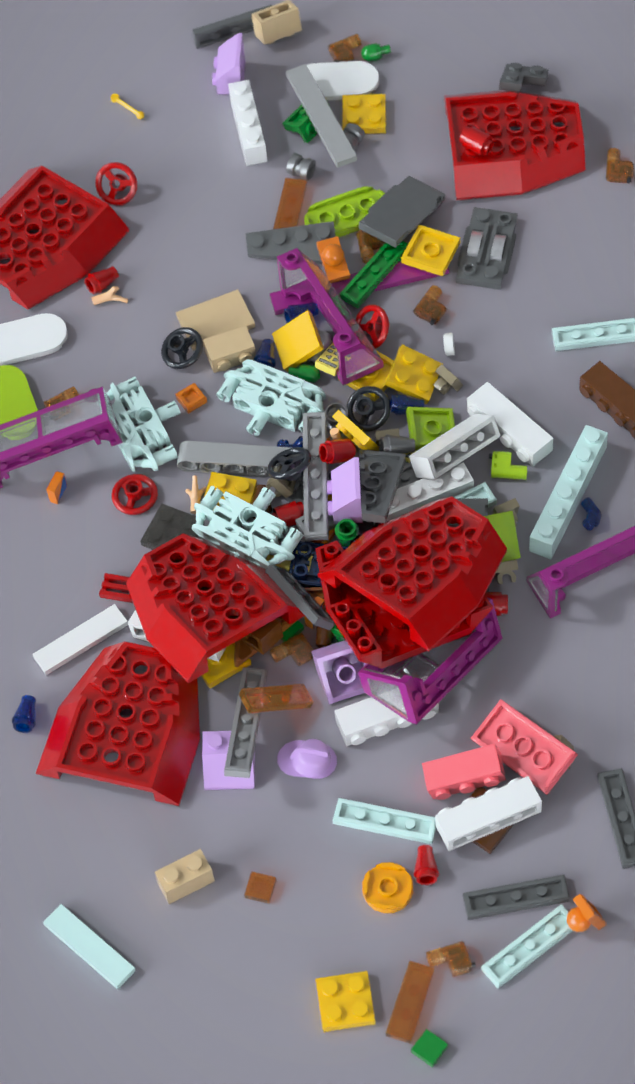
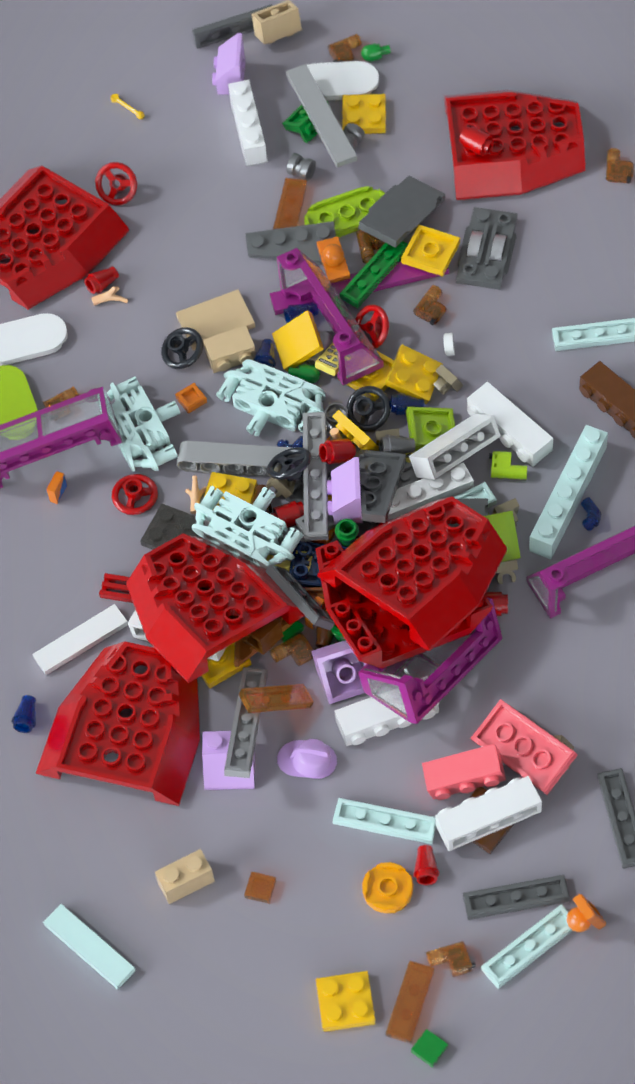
(516, 74): dark grey plate -> none

